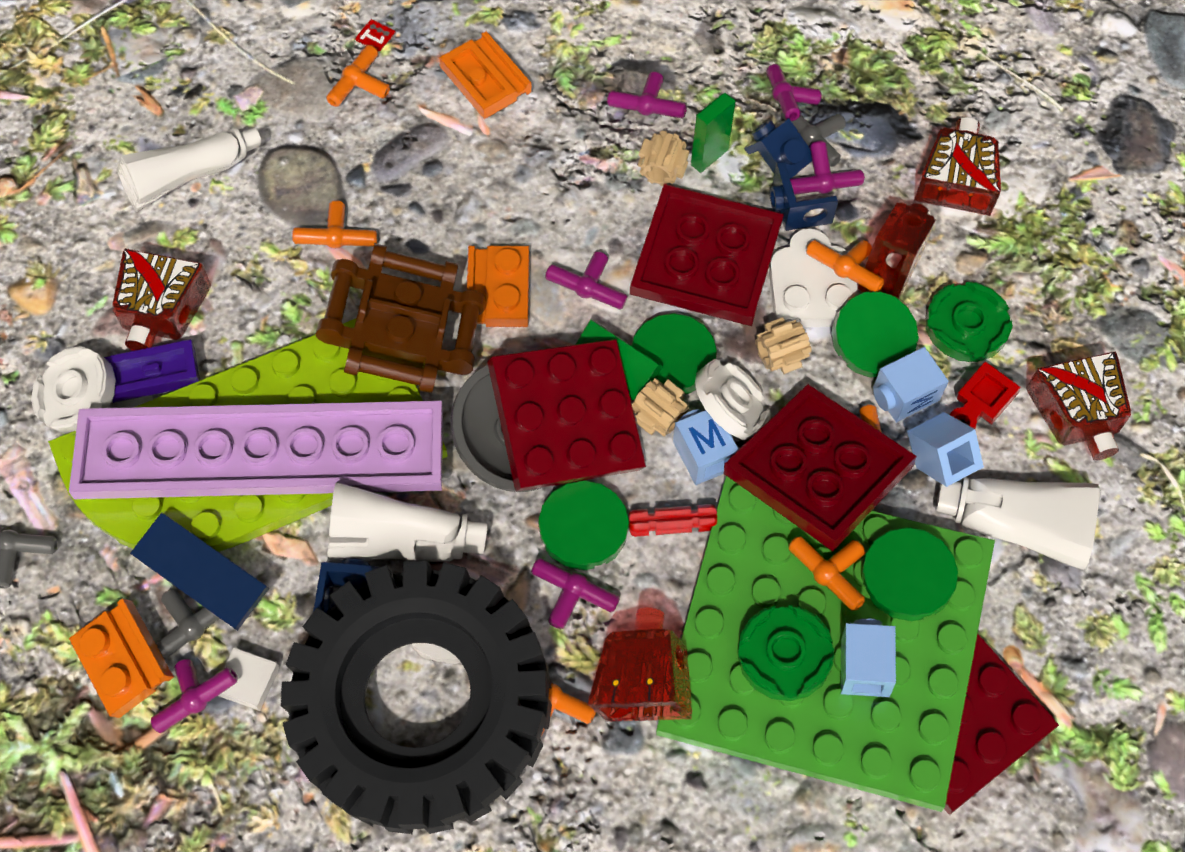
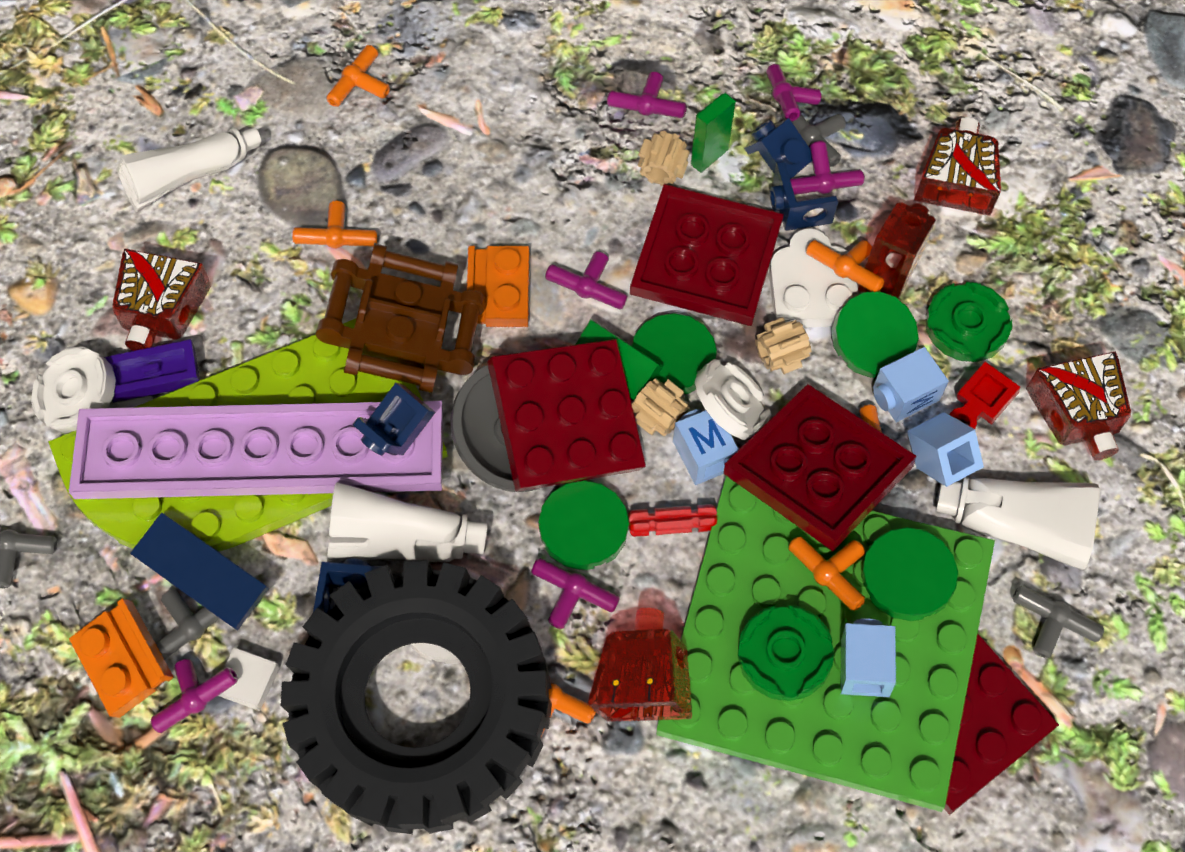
(375, 35): red sticker -> none
(394, 422): none -> dark blue bracket
(485, 75): orange plate -> none
(1057, 616): none -> dark grey piece

